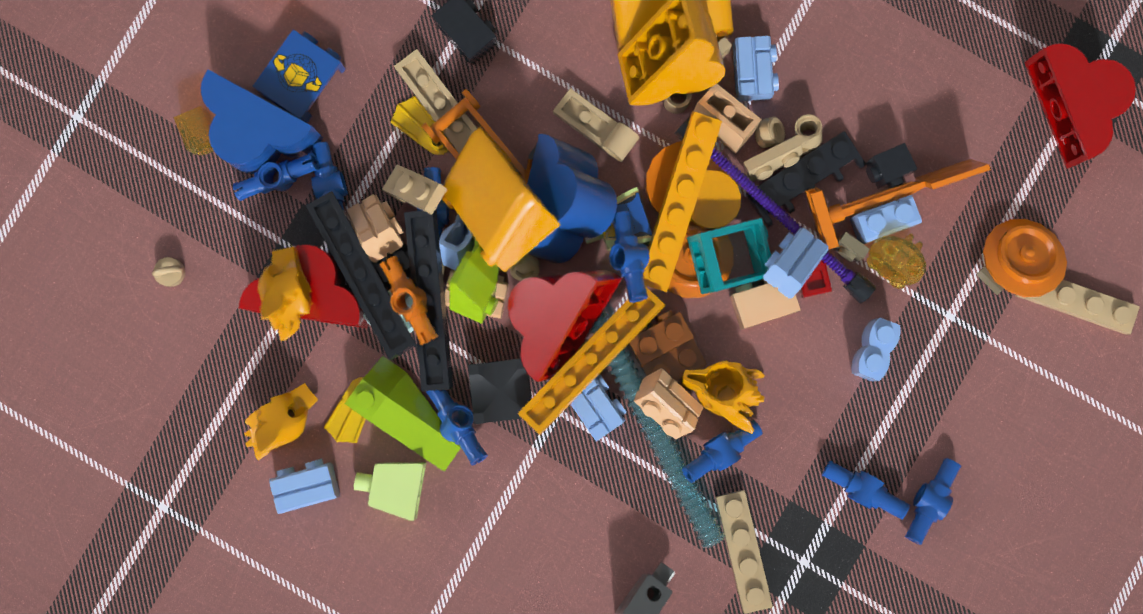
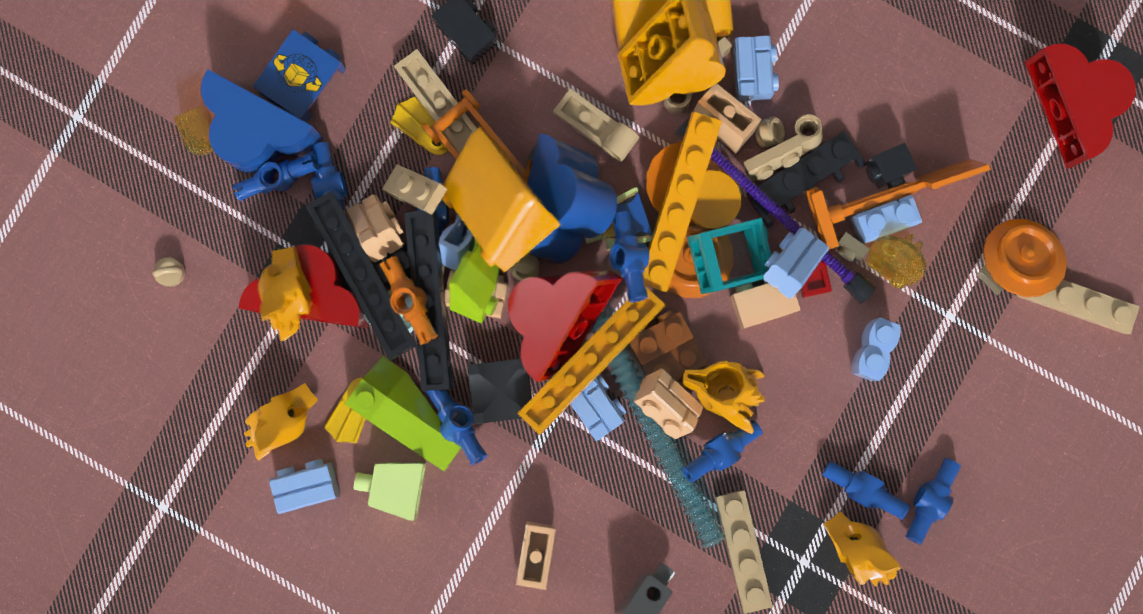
(536, 555): none -> light nougat brick
(864, 557): none -> light orange piece

